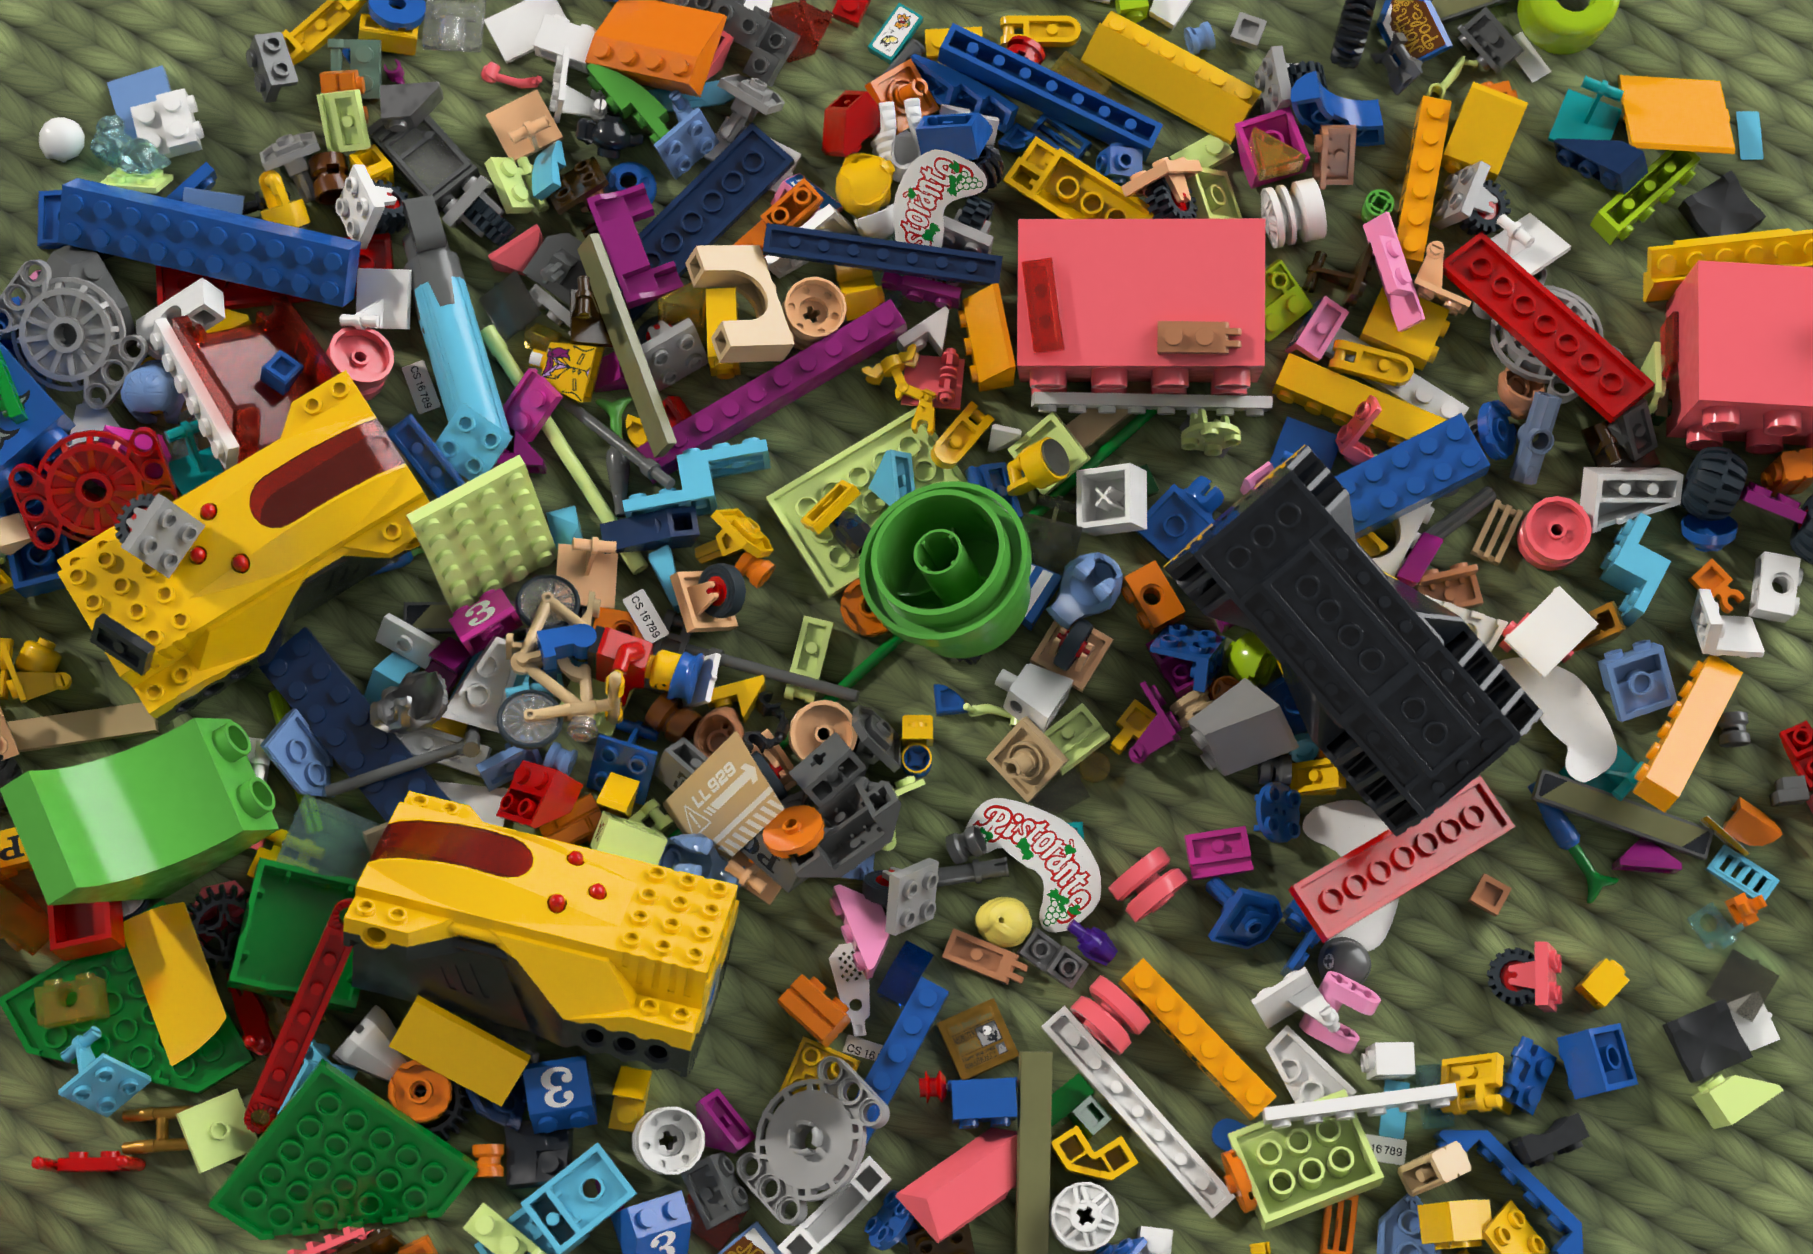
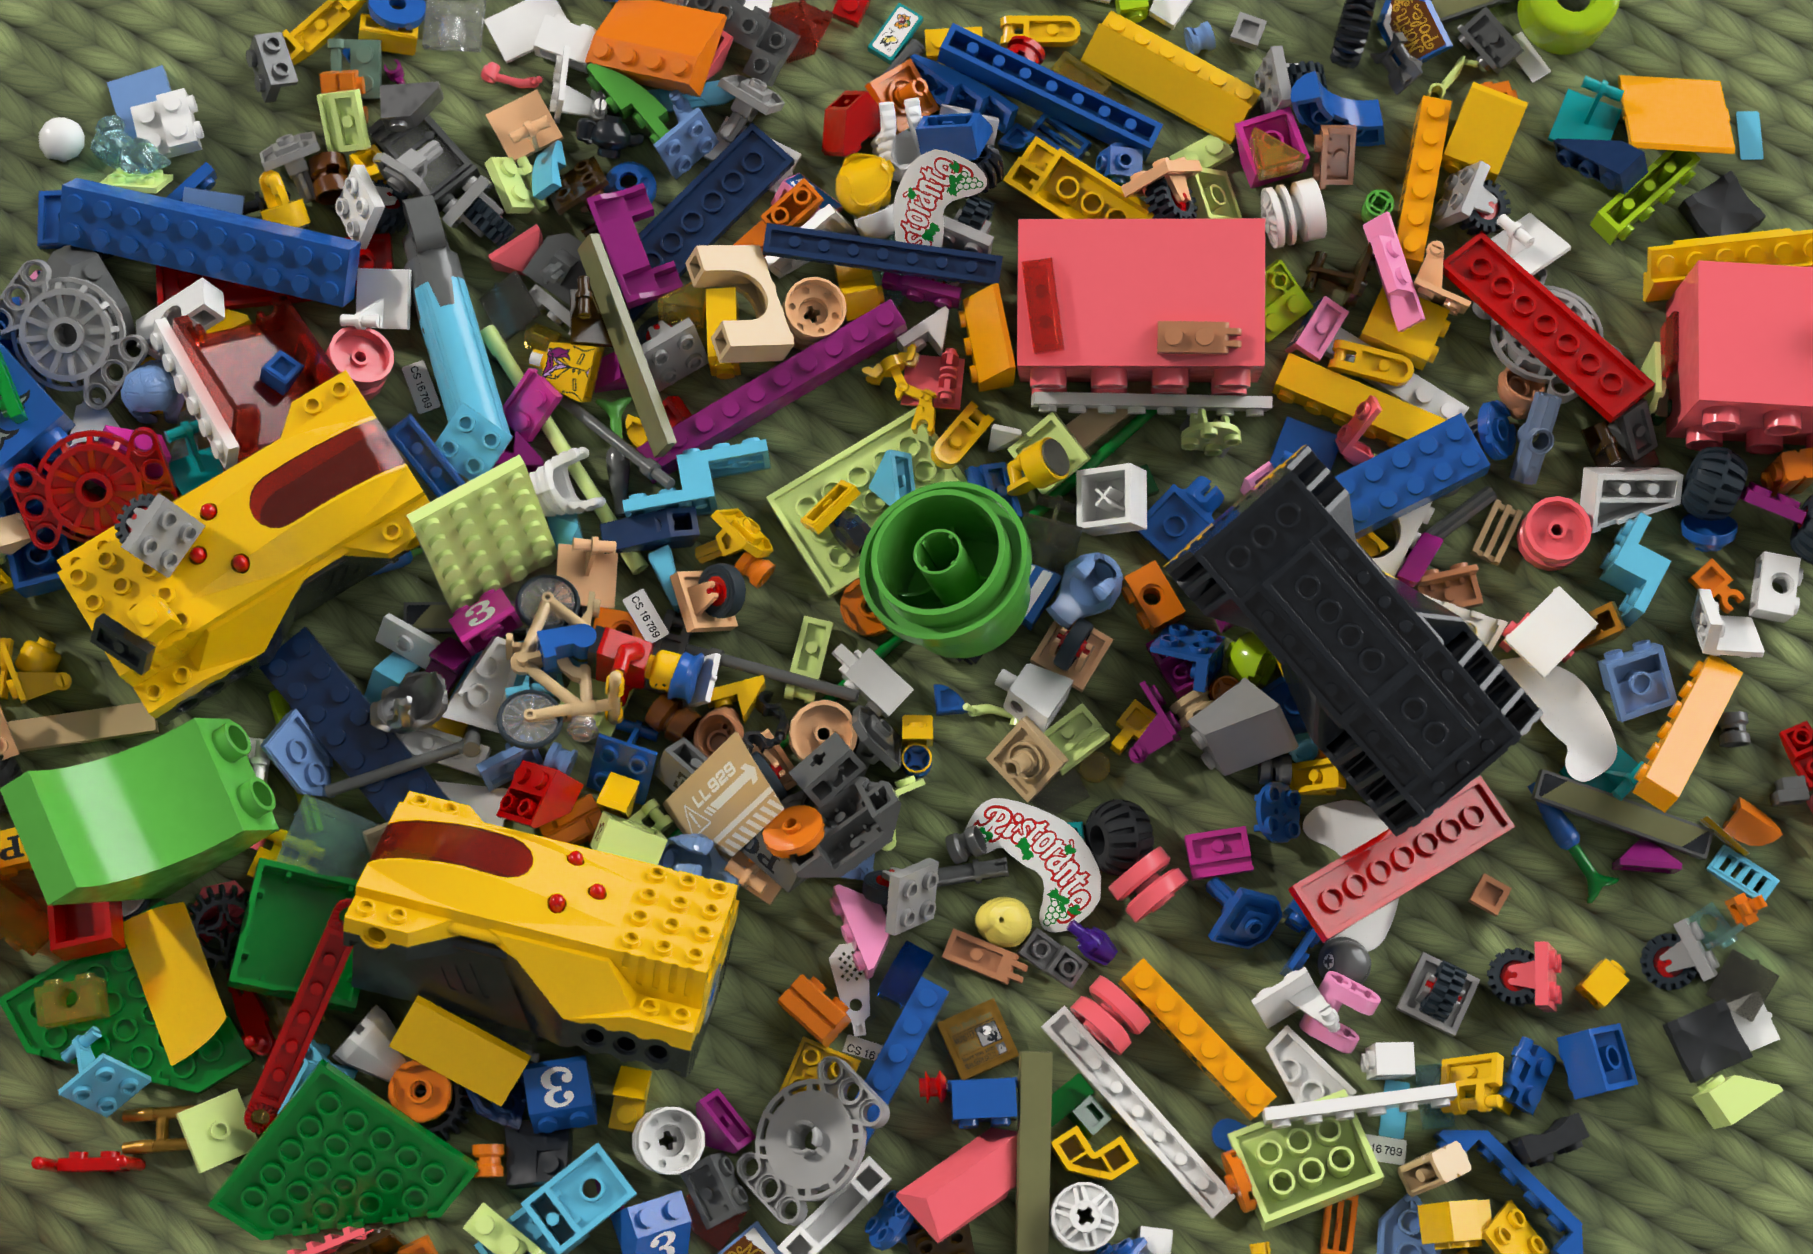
(154, 618): none -> yellow brick
(409, 169): none -> light grey piece
(555, 487): none -> white hair
(873, 679): none -> white hinge
(1118, 835): none -> black wheel
(1438, 994): none -> plate
(1674, 959): none -> plate

